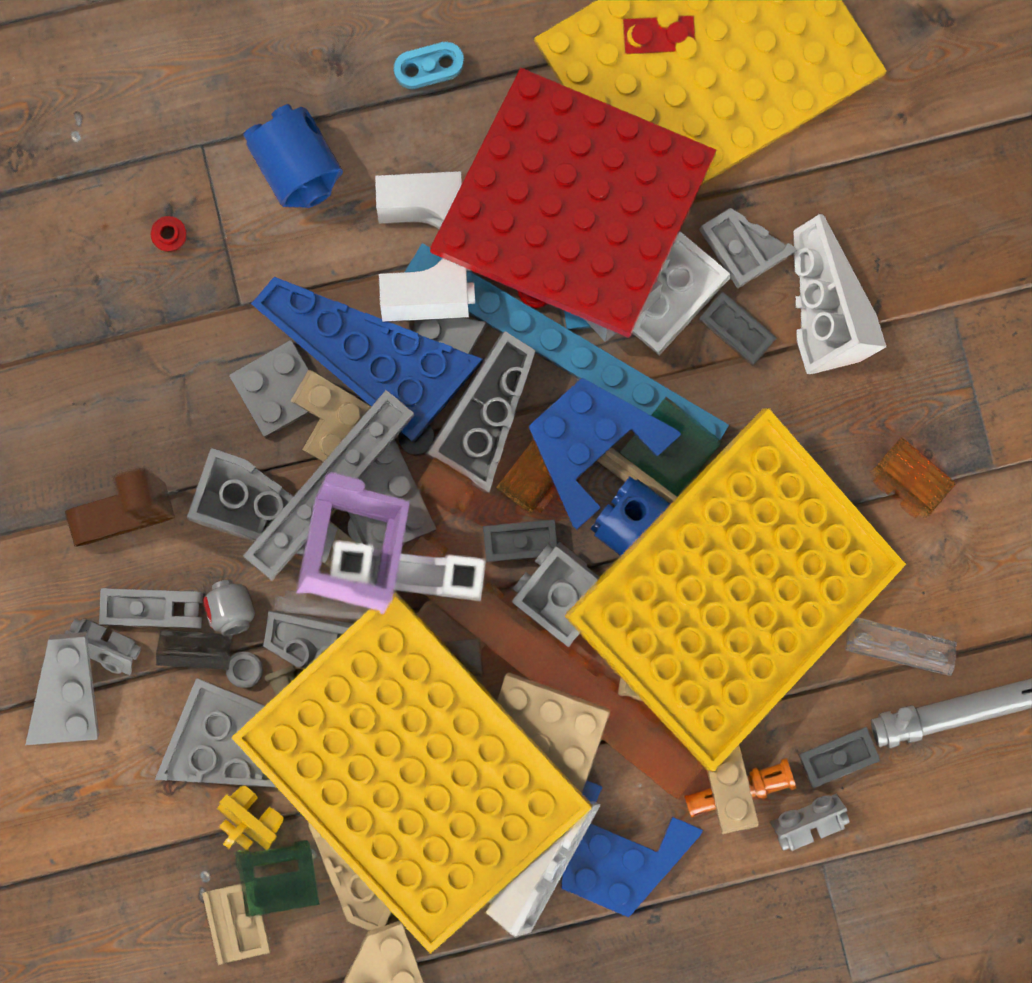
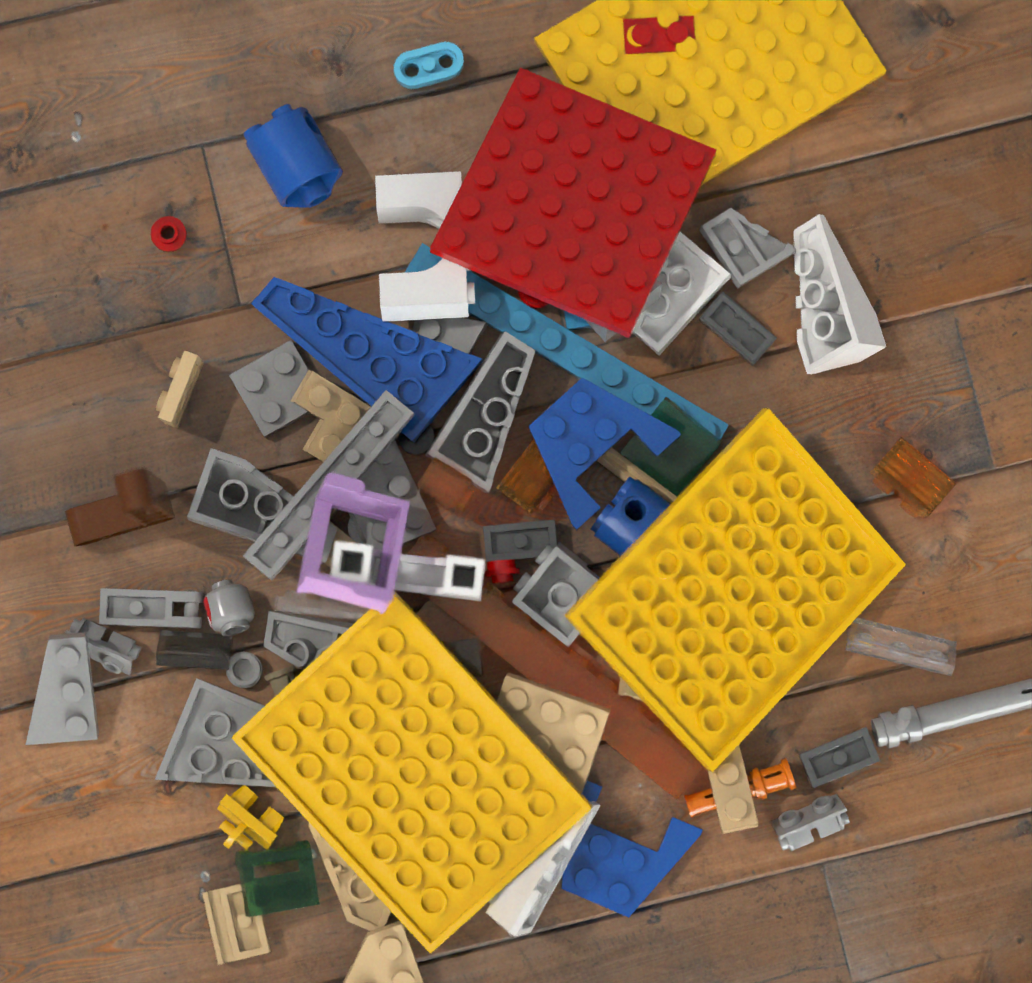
(184, 375): none -> tan plate
(502, 570): none -> red plate

